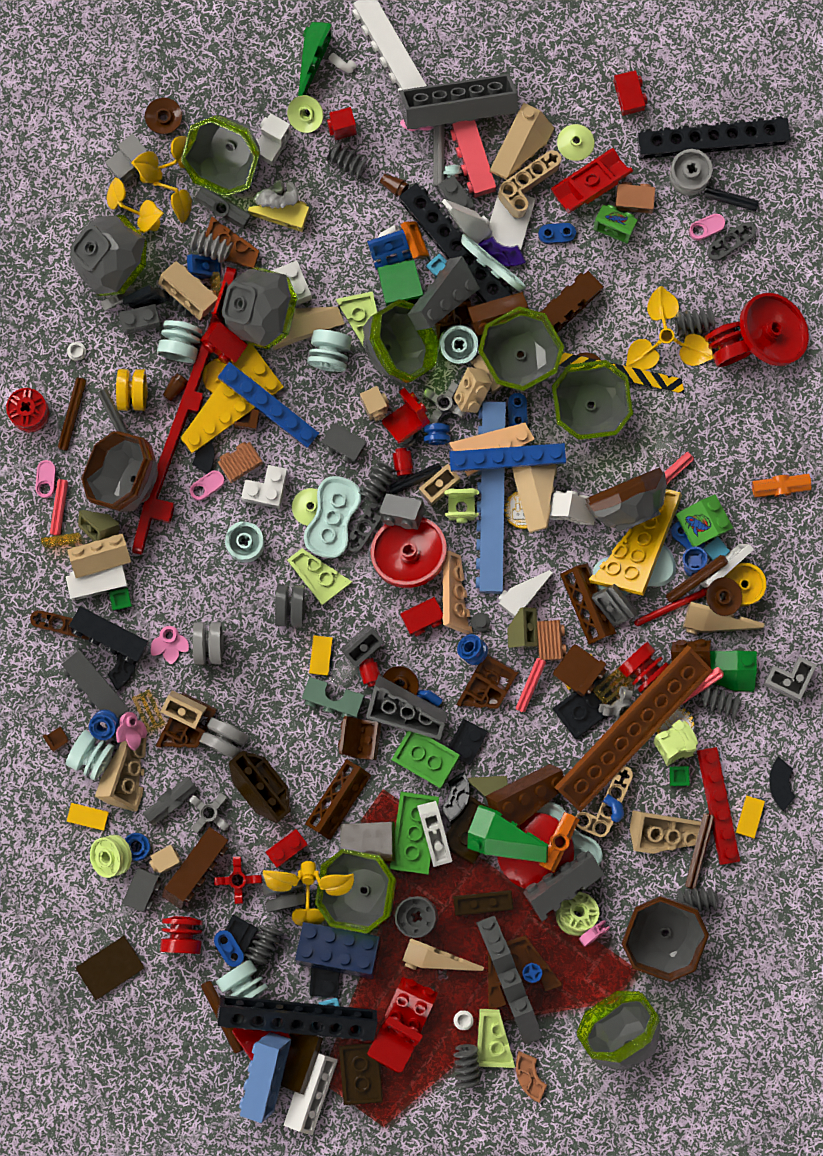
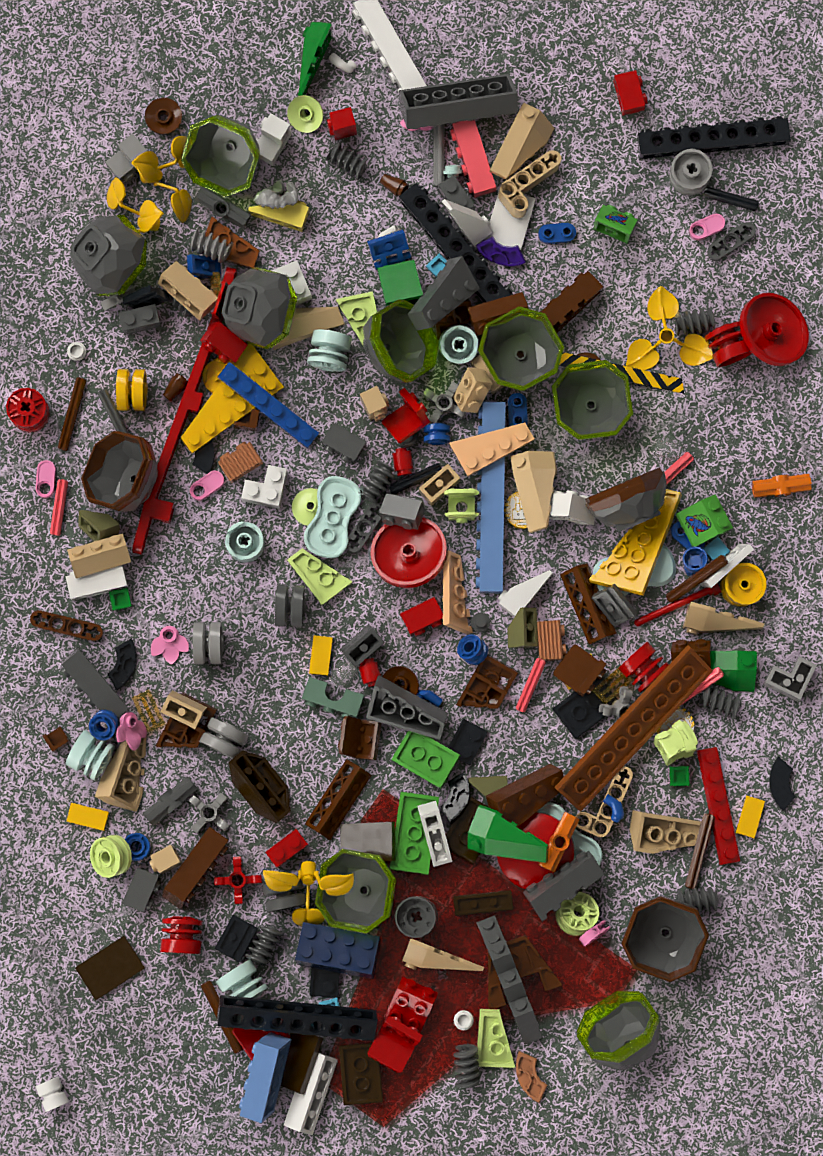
(52, 1094): none -> white wheel
(61, 540): clear yellow tile -> none
(109, 635): black brick -> none
(179, 341): light aqua wheel -> none
(229, 948): blue plate -> none
(415, 240): orange tile -> none
(497, 268): light aqua plate -> none
(507, 457): blue plate -> none
(532, 972): blue wheel -> none
(572, 150): yellowish green dish -> none
(591, 181): red piece -> none
(635, 198): nougat brick -> none
(731, 596): reddish brown dish -> none

